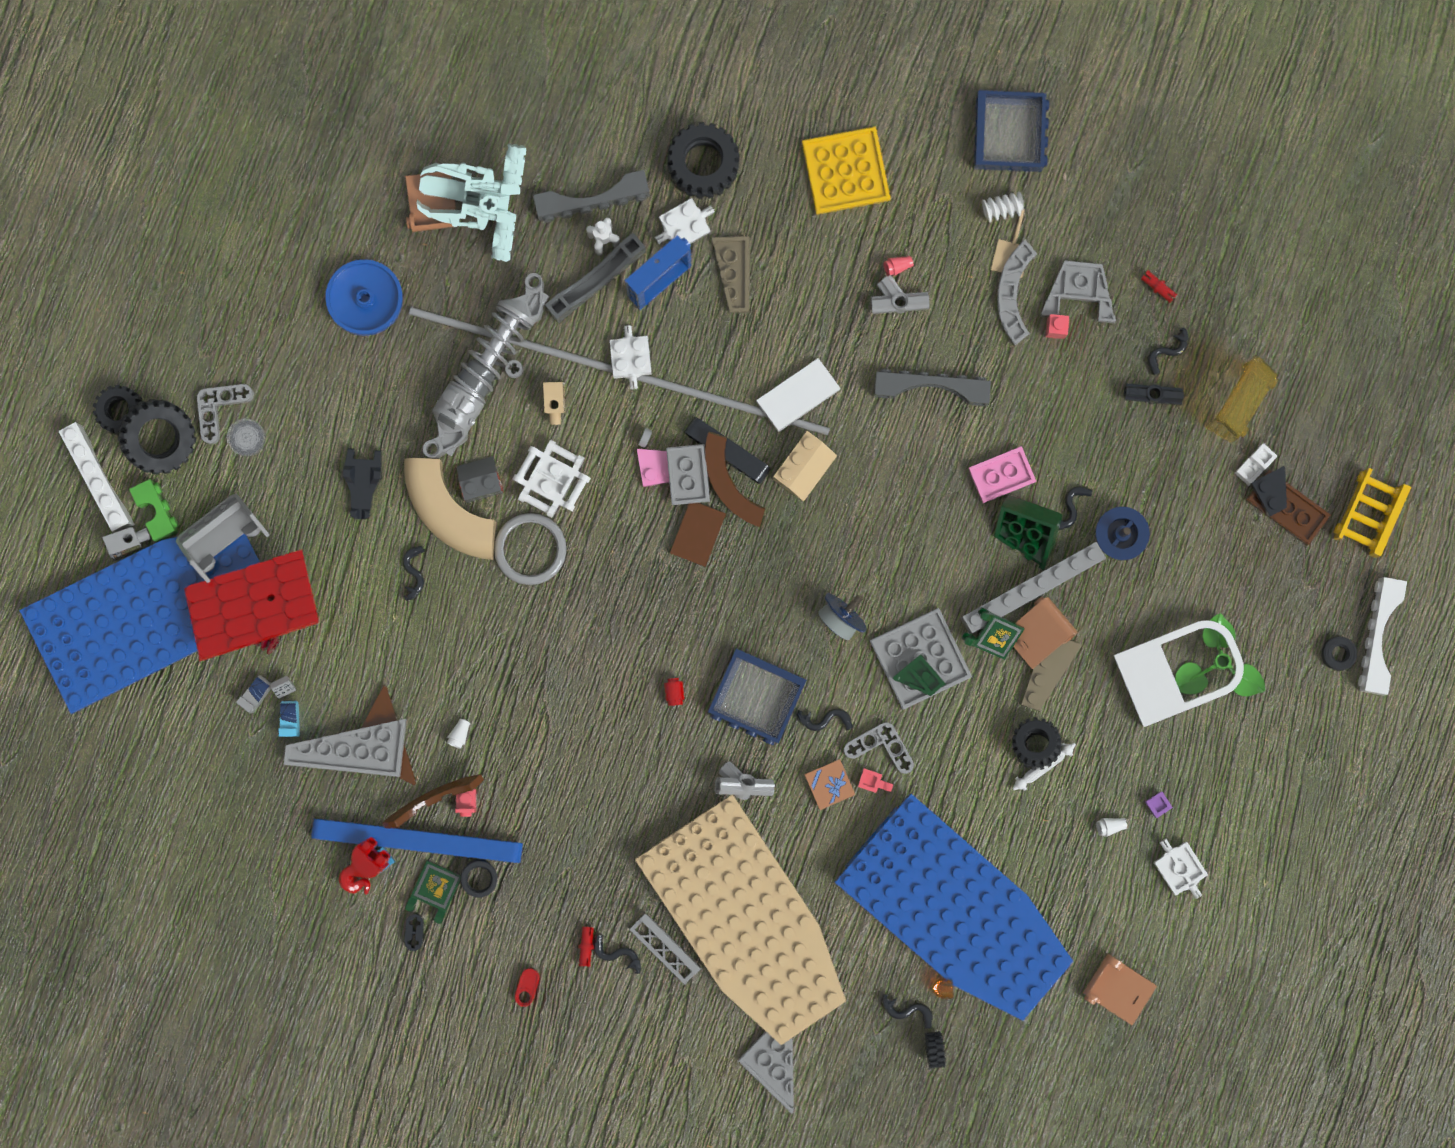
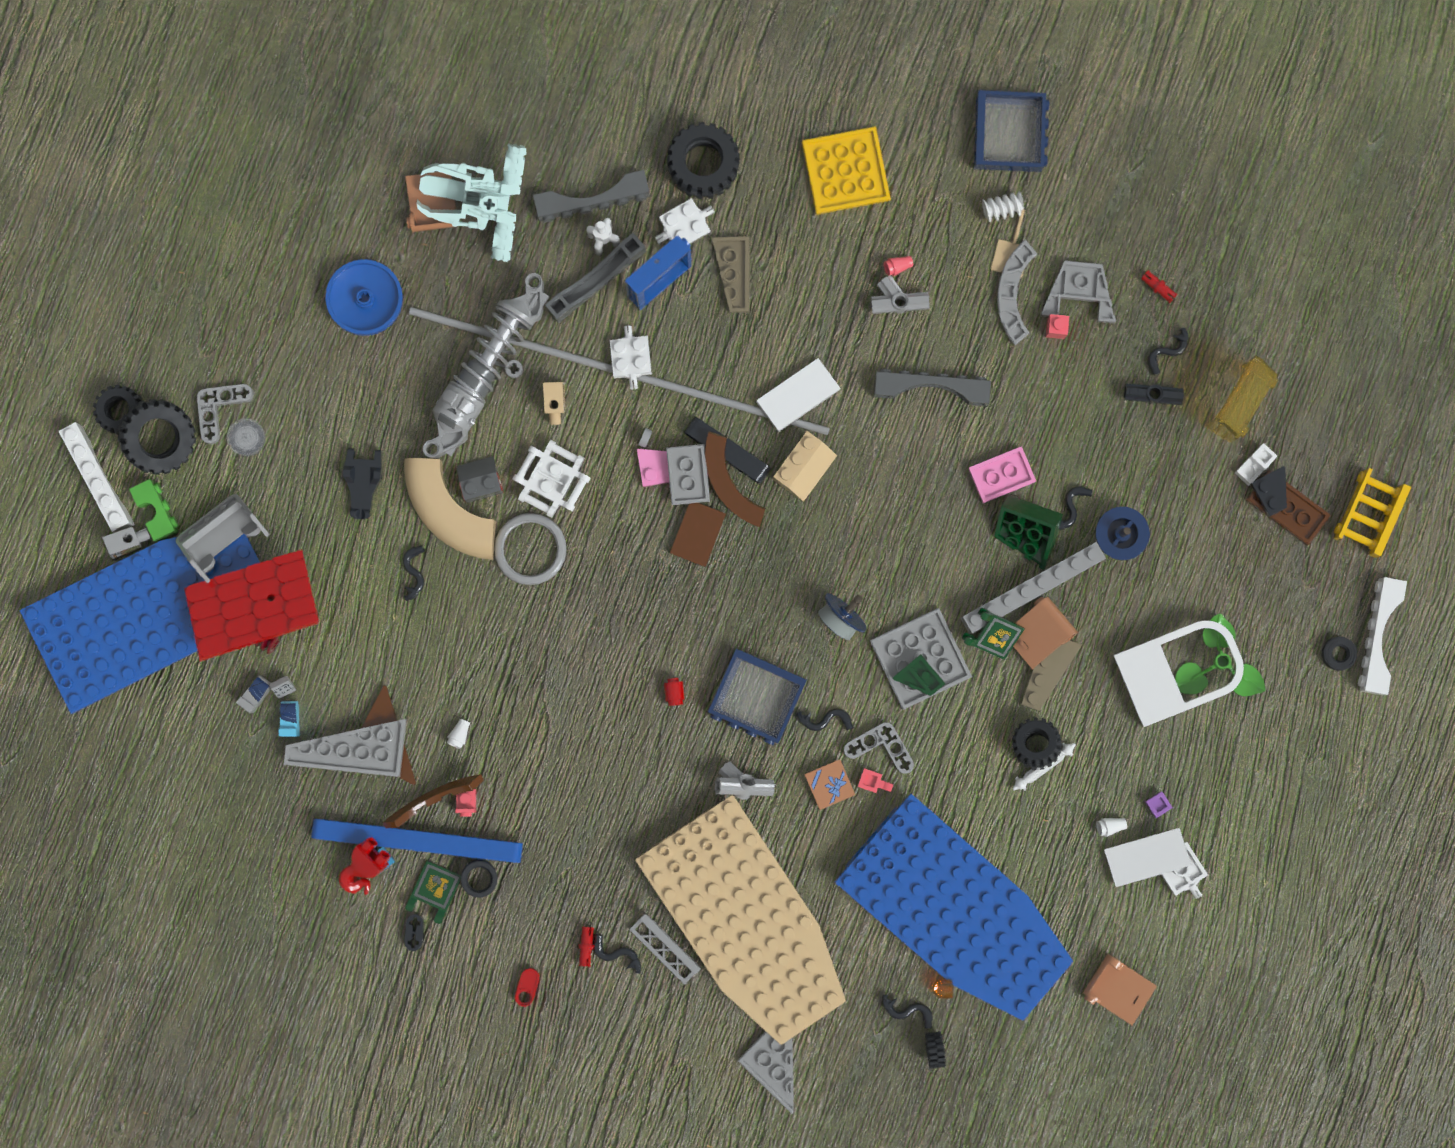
(1147, 857): none -> white tile

